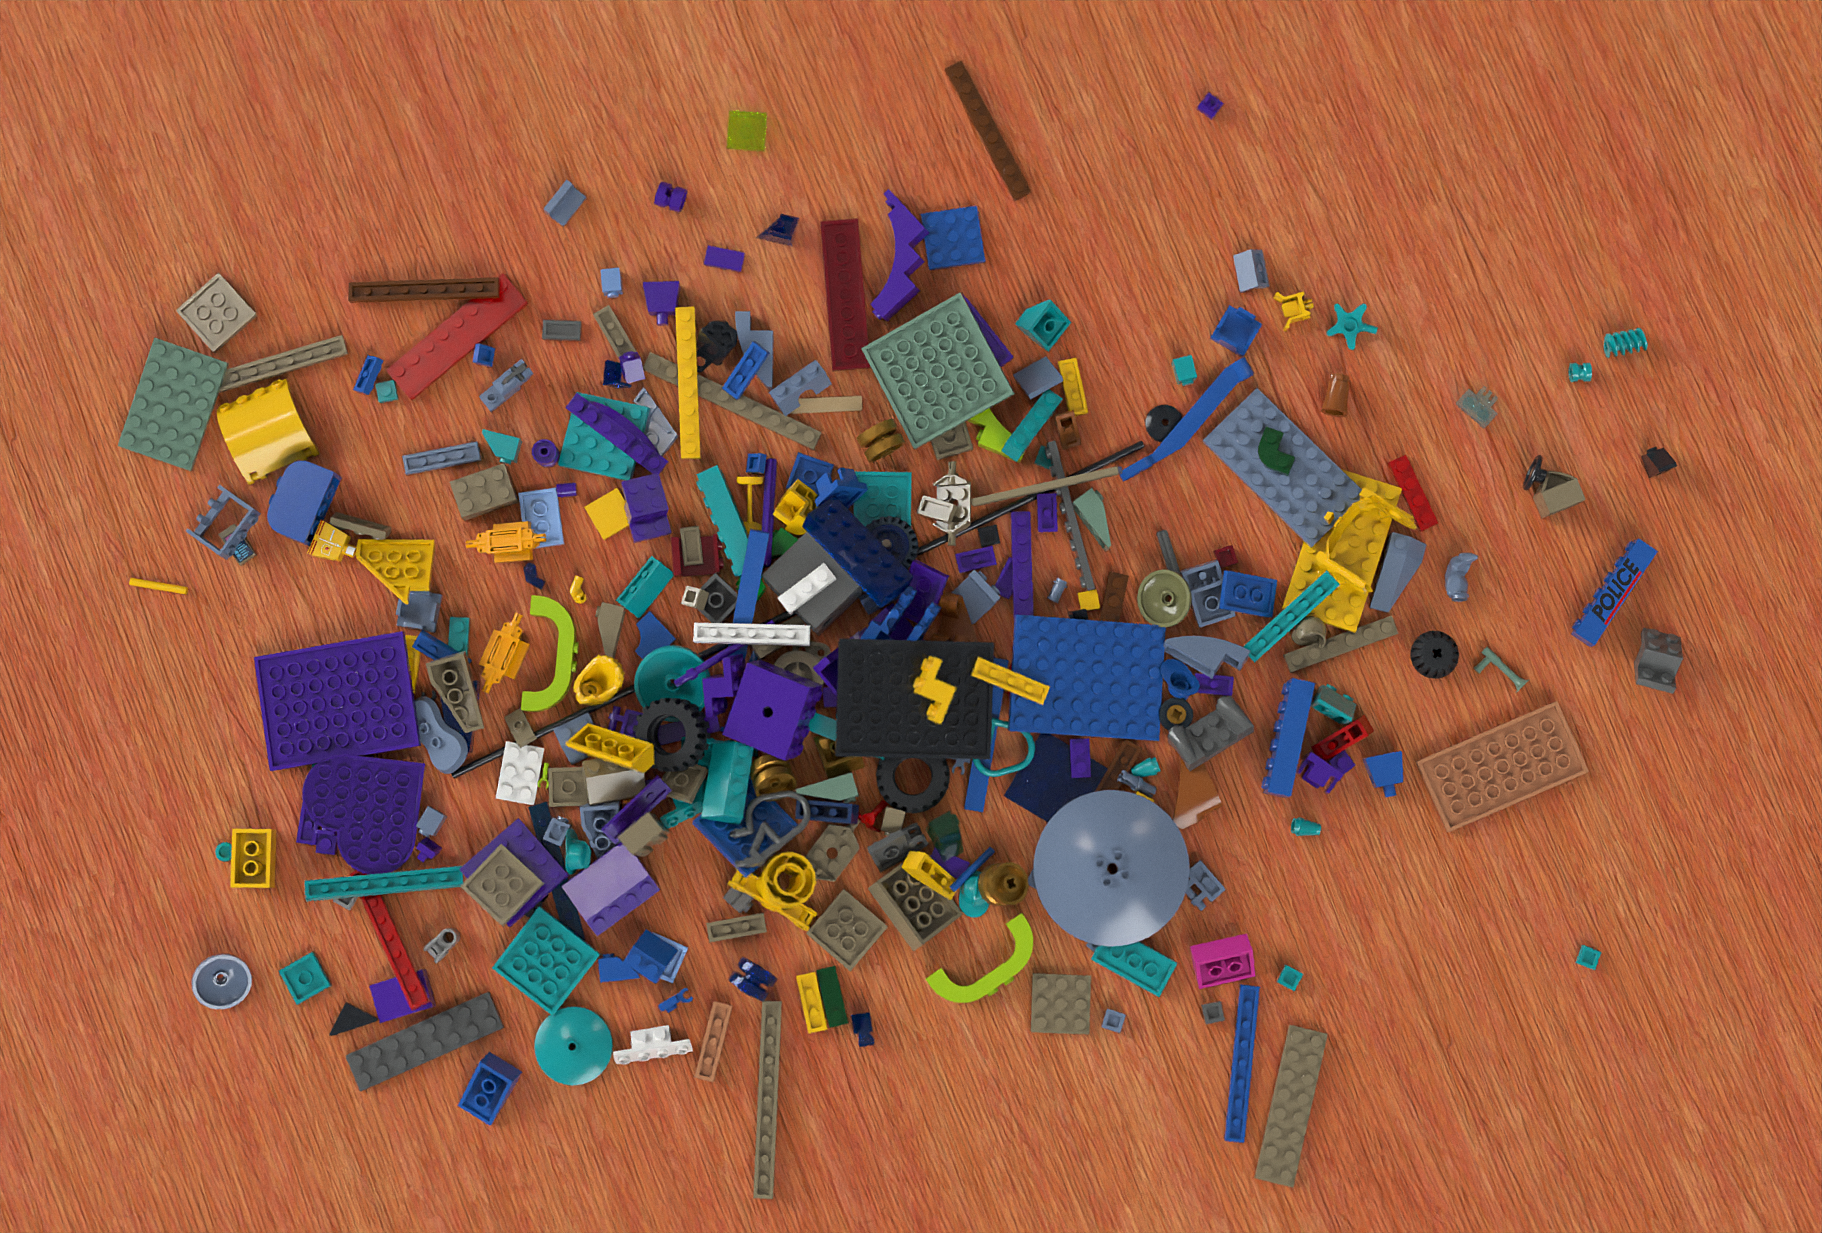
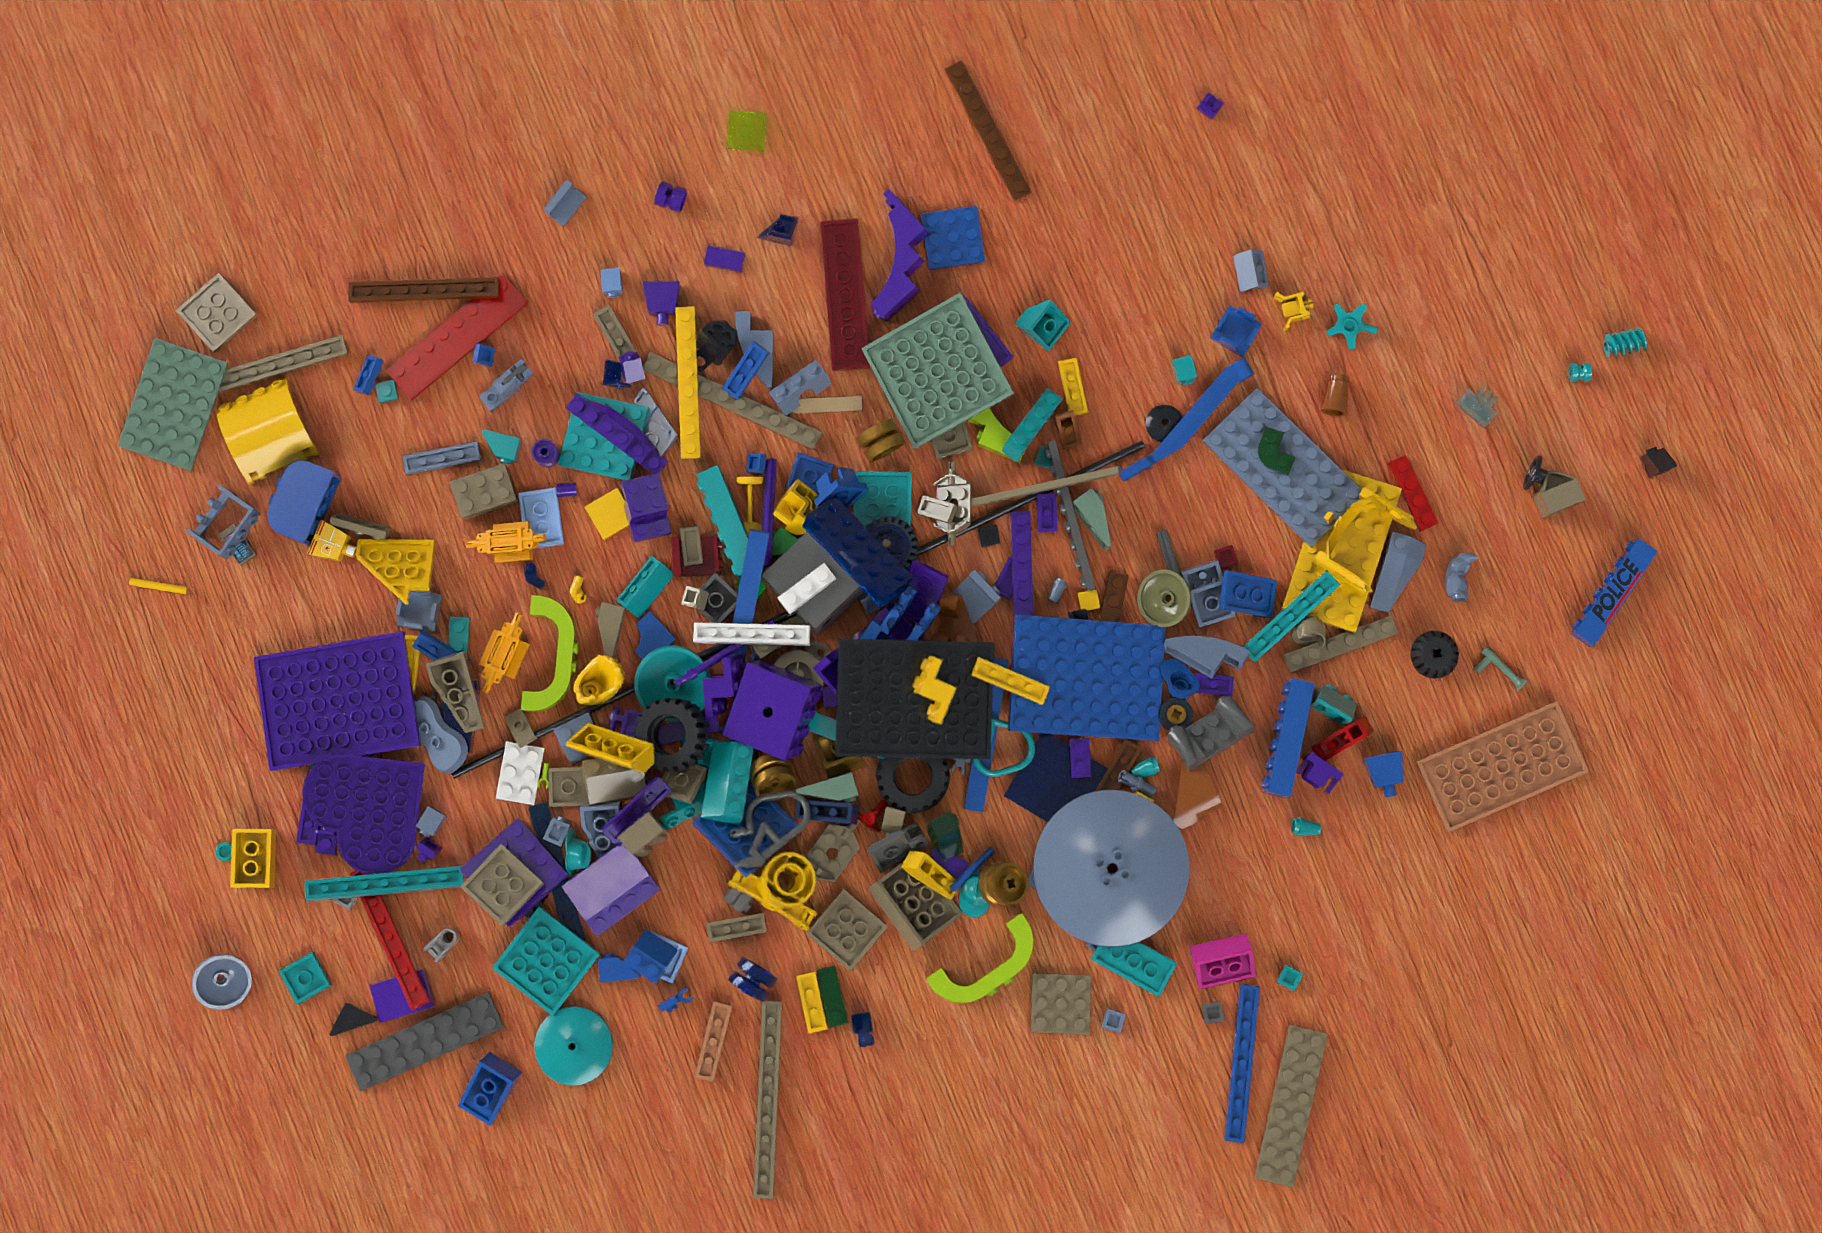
(561, 330): dark grey tile -> none
(652, 1044): white bracket -> none
(975, 559): dark purple plate -> none
(1038, 377): sand blue tile -> none
(1206, 882): sand blue plate -> none
(1342, 762): dark purple plate -> none
(1588, 957): teal tile -> none
(1658, 660): dark grey bracket -> none

